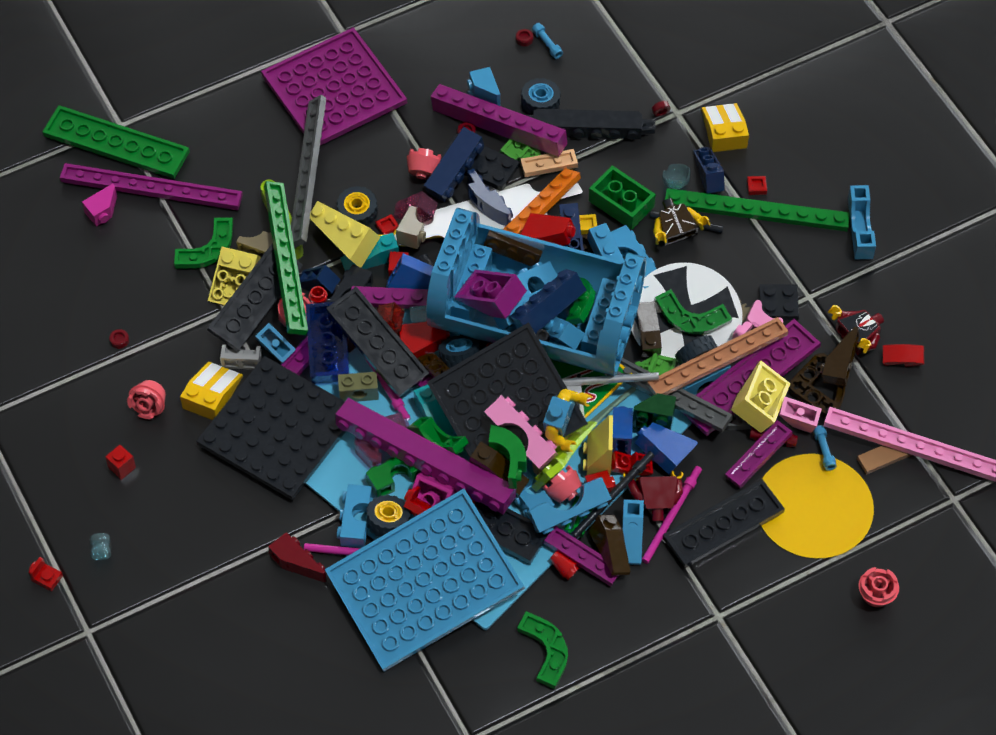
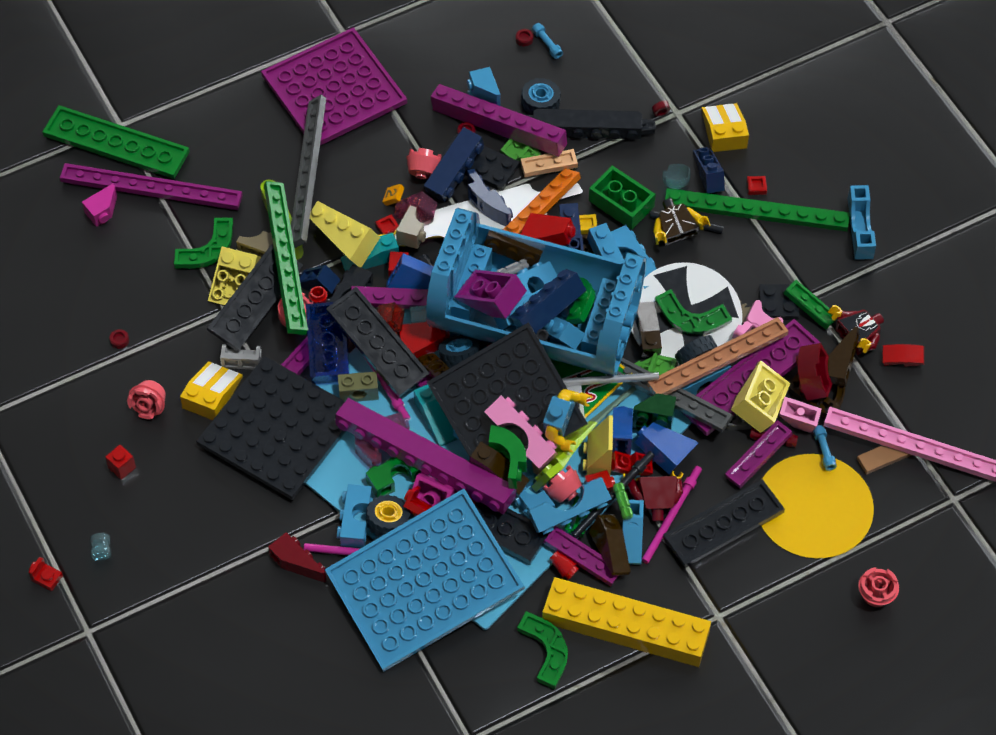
(275, 343): dark azure slope -> none
(358, 197): black wheel -> none
(393, 194): none -> light orange tile
(428, 429): green arch -> none
(515, 267): none -> light grey axle
(623, 501): none -> bright green axle
(626, 622): none -> yellow brick
(810, 304): none -> green tile
(813, 371): none -> dark red brick

